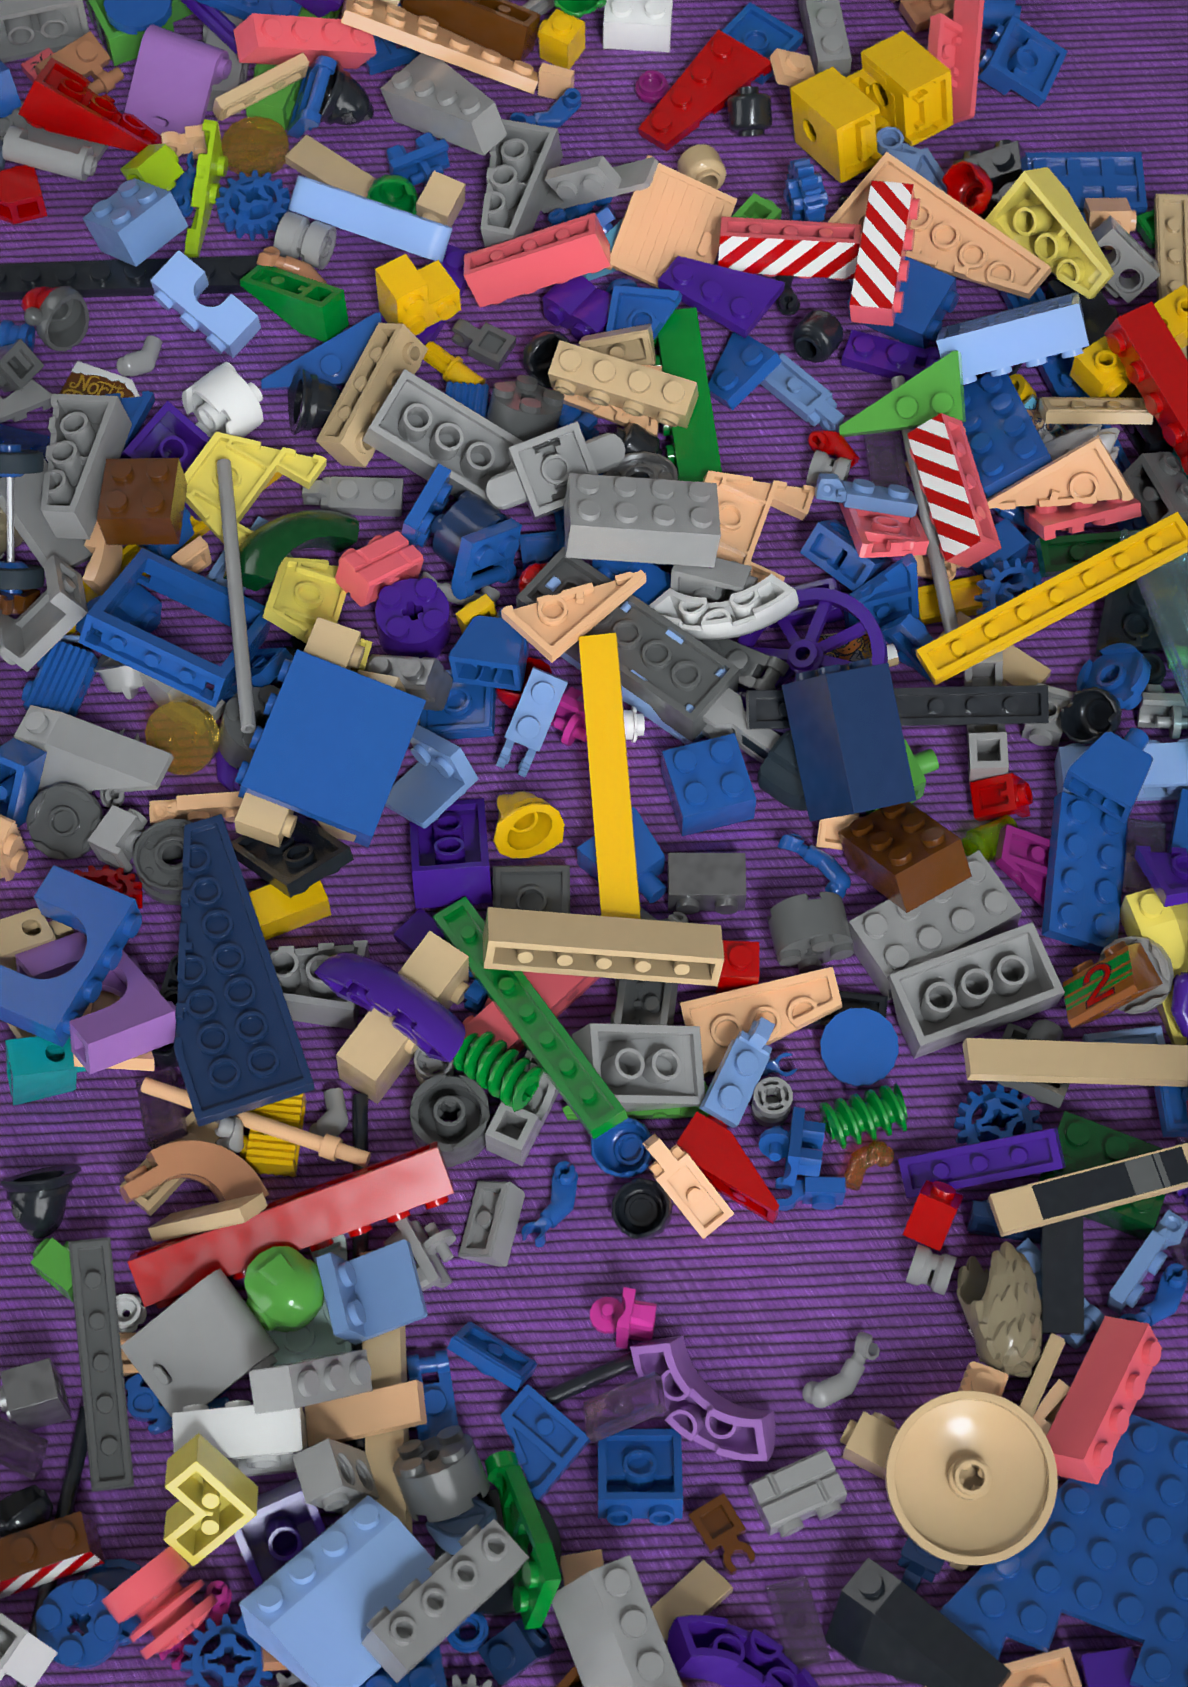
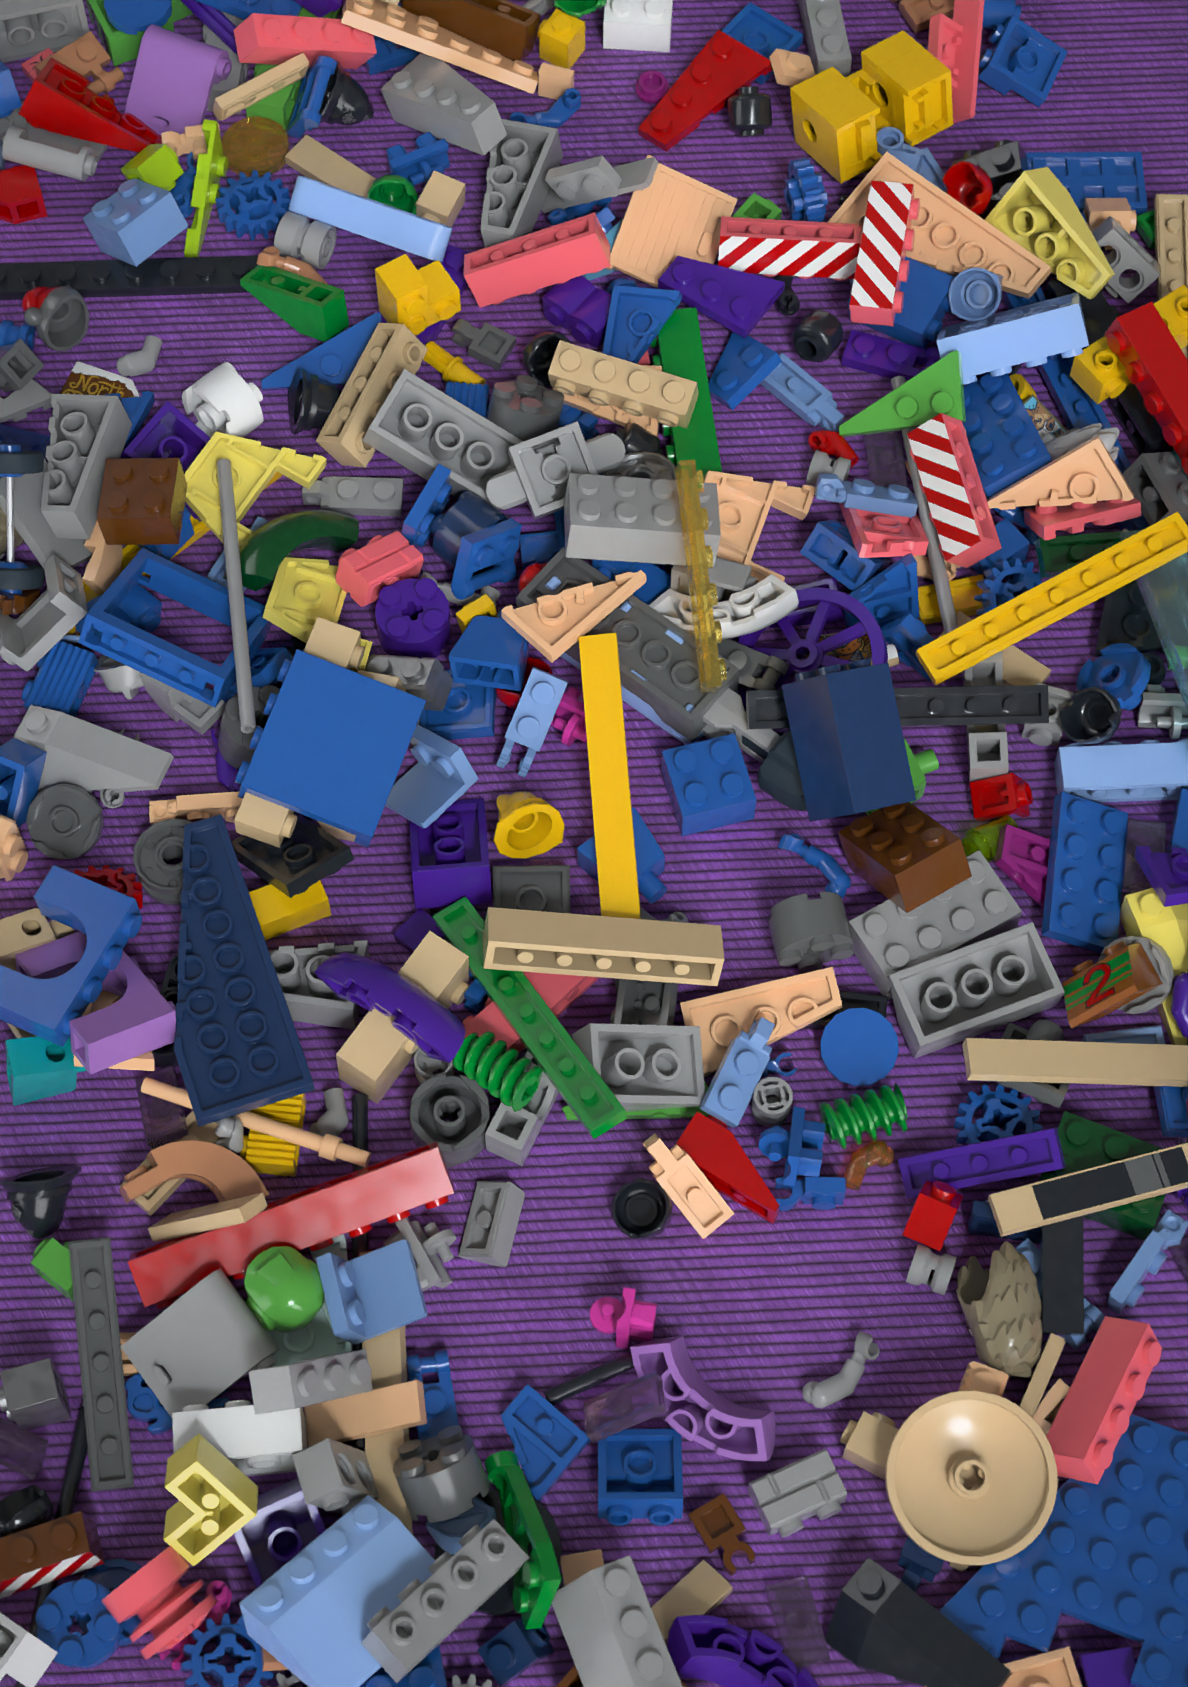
(116, 837): light grey brick -> none
(137, 1312): white plate -> none
(185, 733): clear yellow tile -> none
(194, 555): light nougat tile -> none
(225, 325): light blue arch -> none
(471, 1645): blue plate -> none
(492, 1356): blue plate -> none
(562, 1202): blue arm -> none
(621, 1149): blue hair -> none
(629, 344): tan slope -> none
(633, 724): white plate -> none
(698, 560): none -> clear yellow plate
(703, 165): tan head -> none
(706, 882): flat silver brick -> none
(740, 965): red brick -> none
(829, 828): light nougat tile -> none
(975, 294): none -> medium blue hat
(1094, 410): tan tile -> none
(1111, 772): blue torso -> none
(1167, 1298): blue arm -> none

